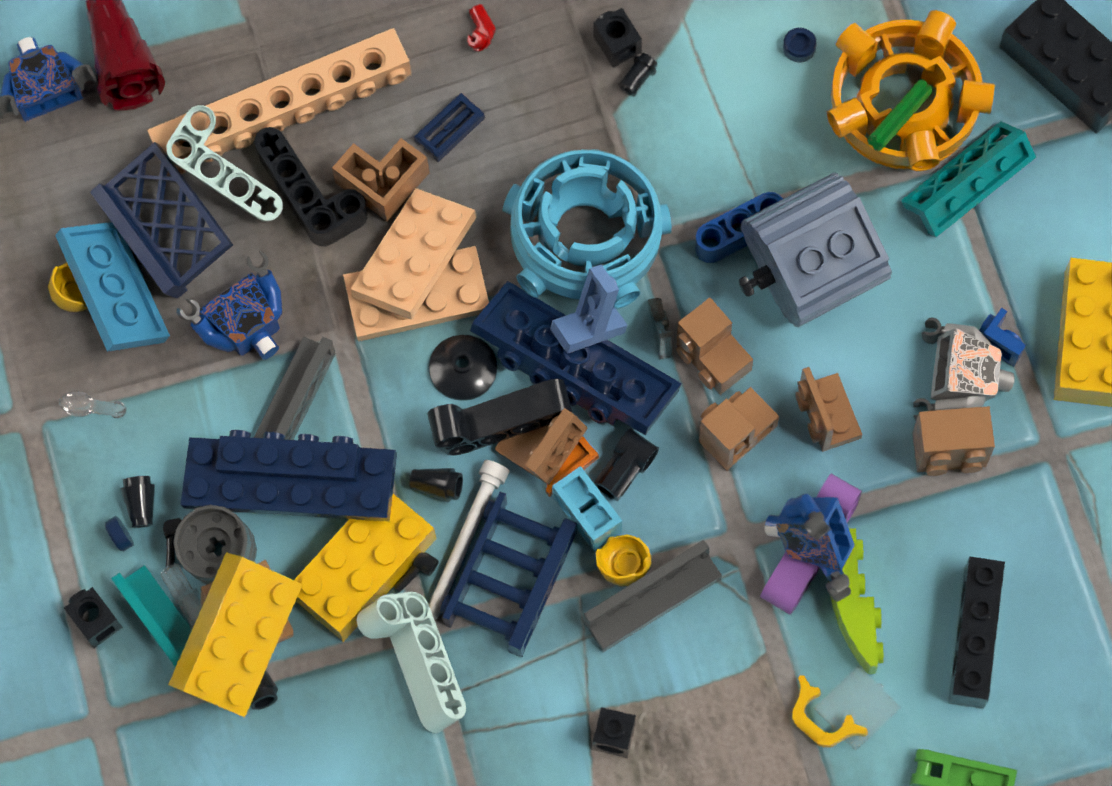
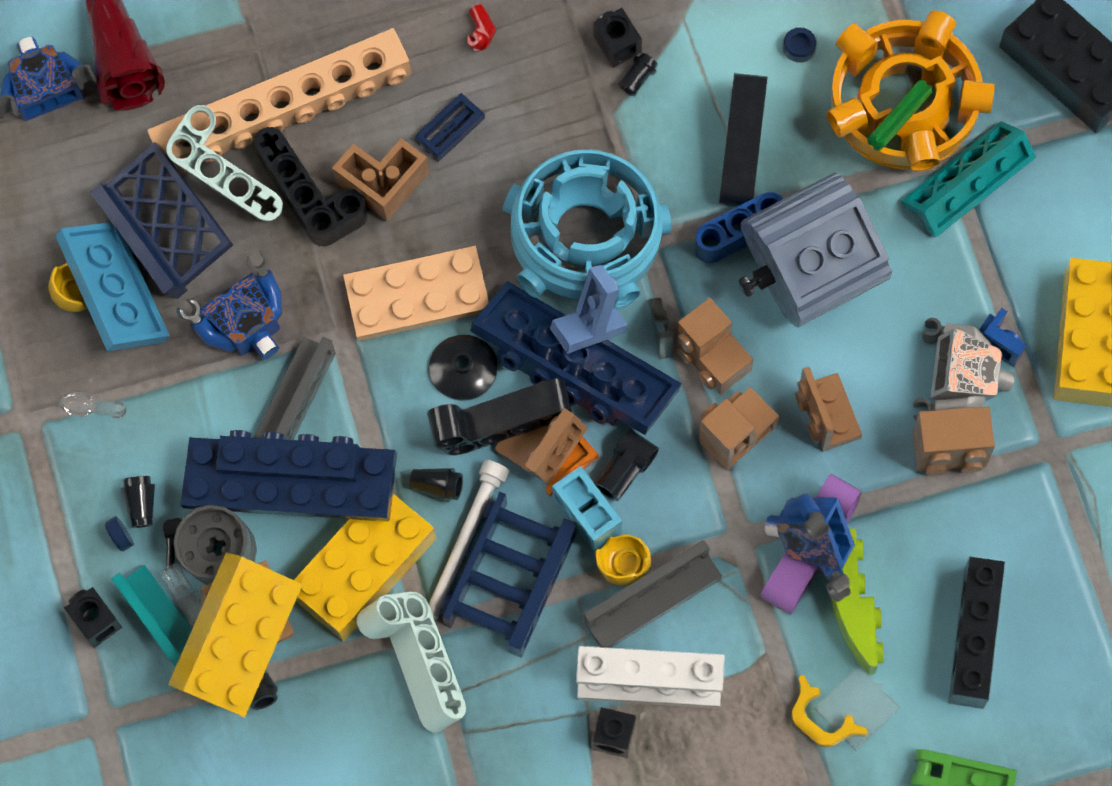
(413, 253): light nougat plate -> none
(423, 562): black hand -> none
(650, 677): none -> white fence
(743, 139): none -> black beam

